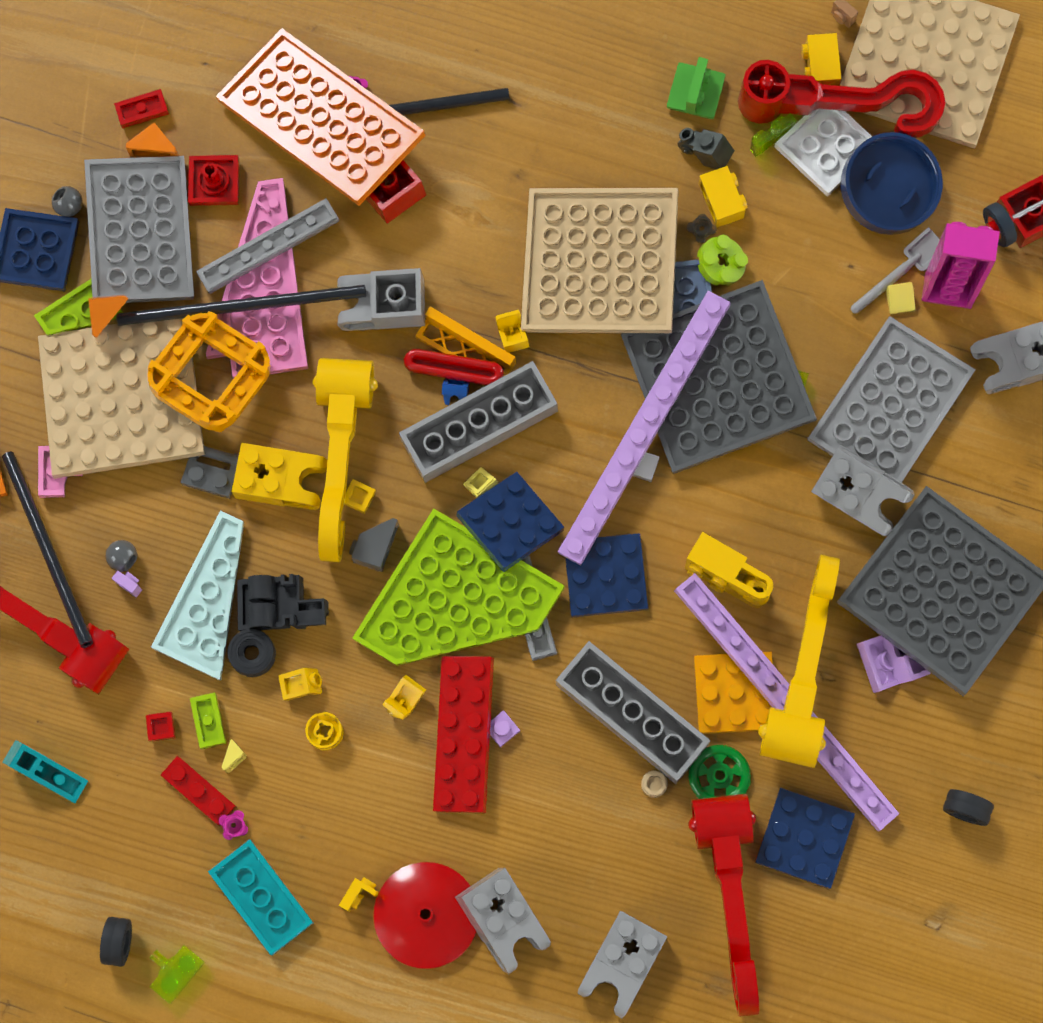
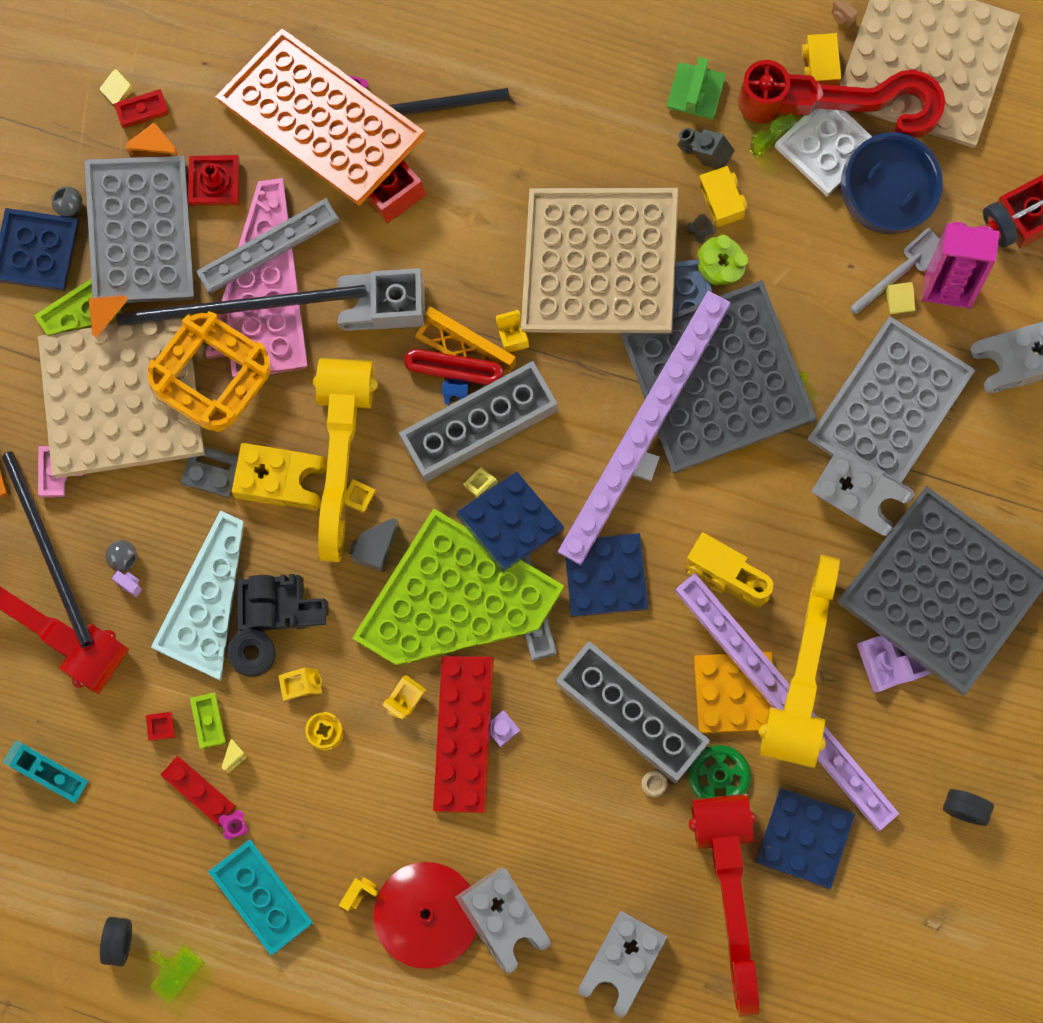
(116, 87): none -> light yellow slope

